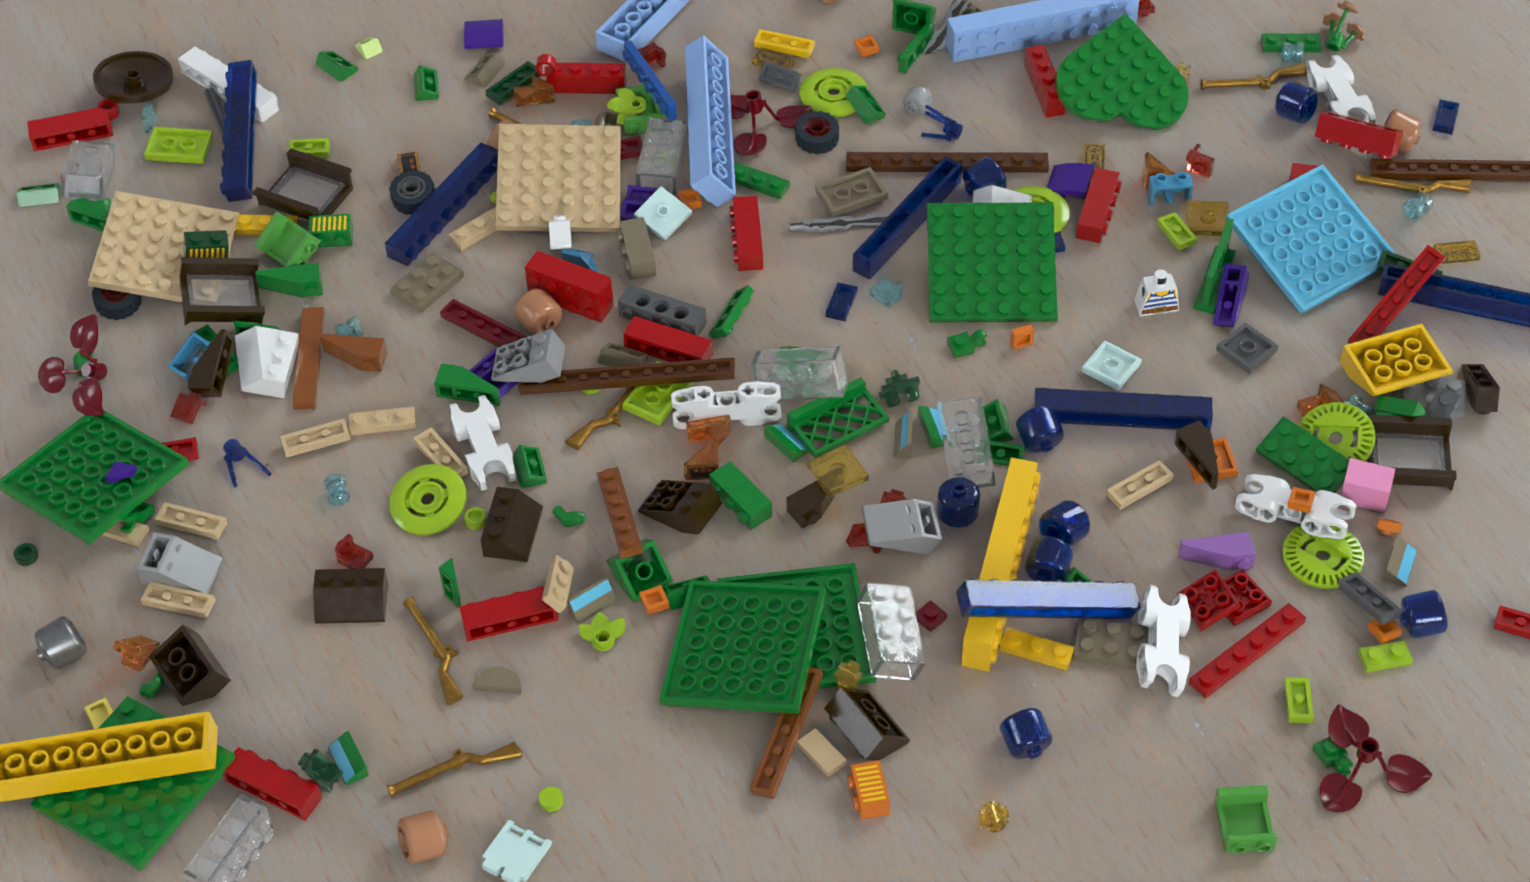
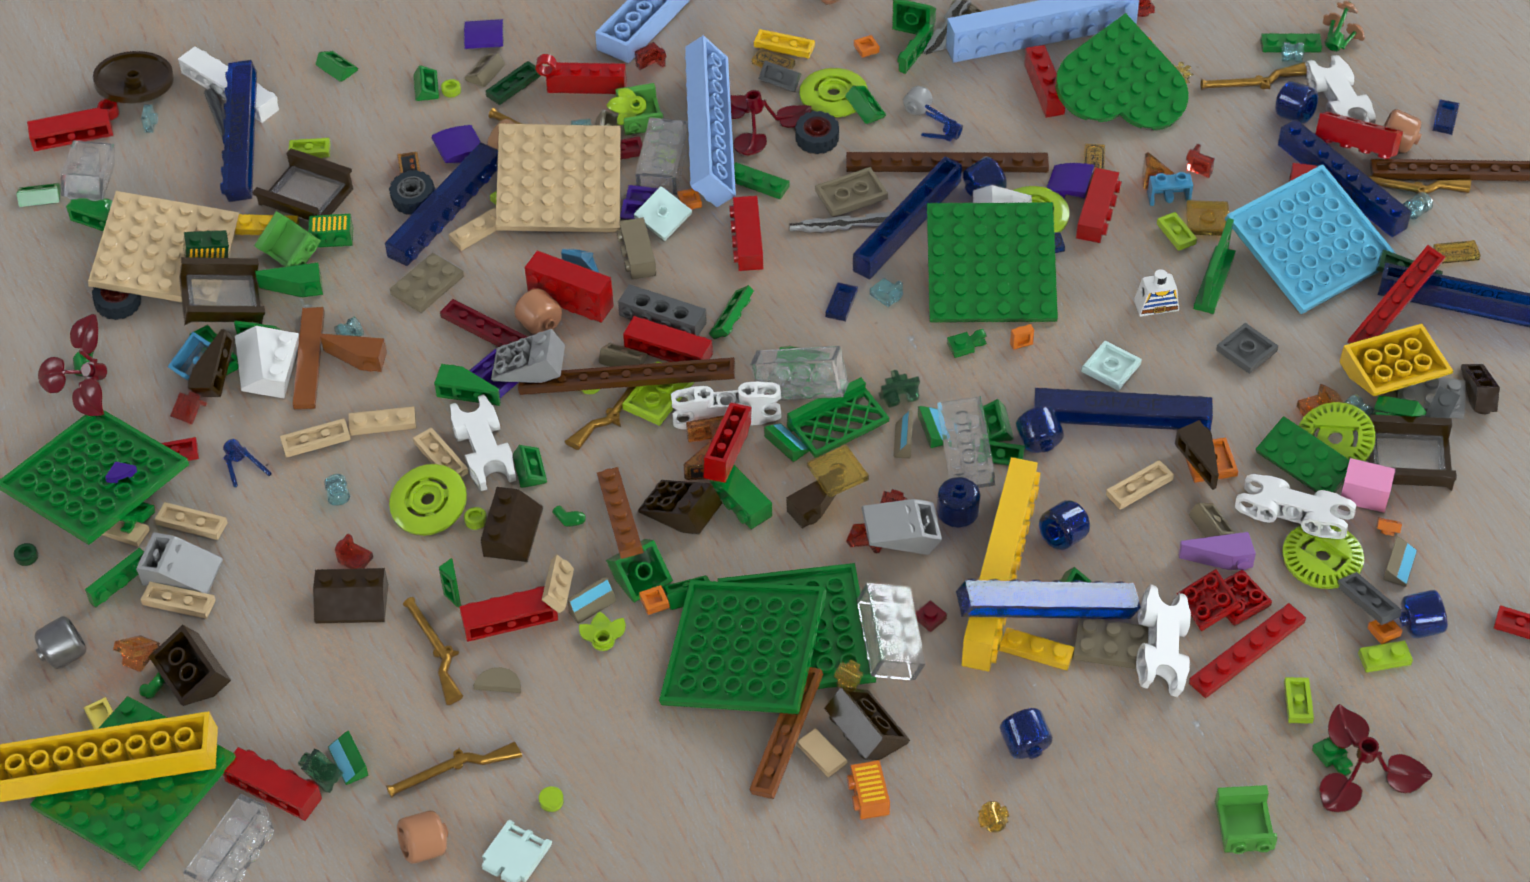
(114, 579): none -> green plate
(179, 145): lime plate -> none
(369, 47): yellowish green slope -> none
(451, 88): none -> lime tile
(456, 143): none -> dark purple slope
(538, 93): clear orange slope -> none
(560, 232): white slope -> none
(650, 80): blue plate -> none
(727, 442): none -> red hinge
(1049, 559): clear blue head -> none
(1210, 520): none -> dark tan slope
(1231, 295): dark purple slope -> none
(1301, 500): orange plate -> none
(1367, 194): none -> clear blue brick

